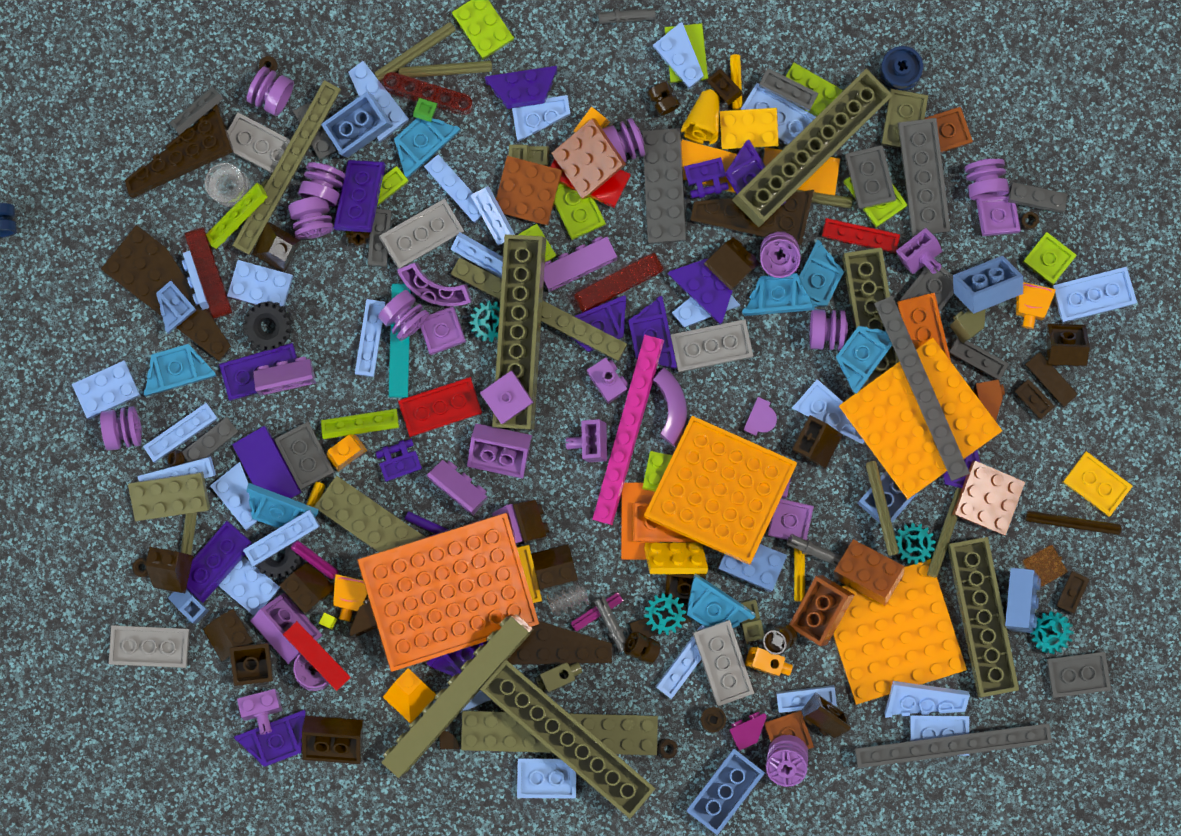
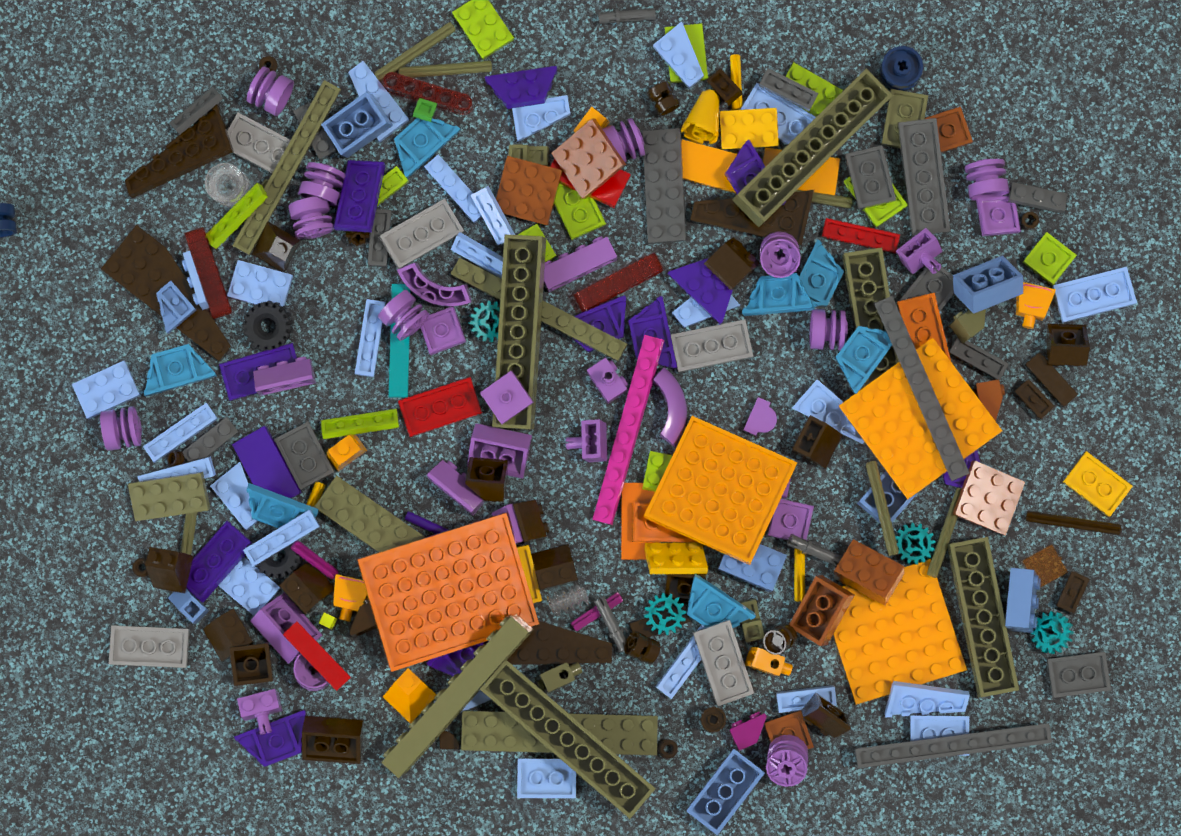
(401, 465): dark purple plate -> none
(487, 478): none -> dark brown slope
(705, 172): dark purple plate -> none

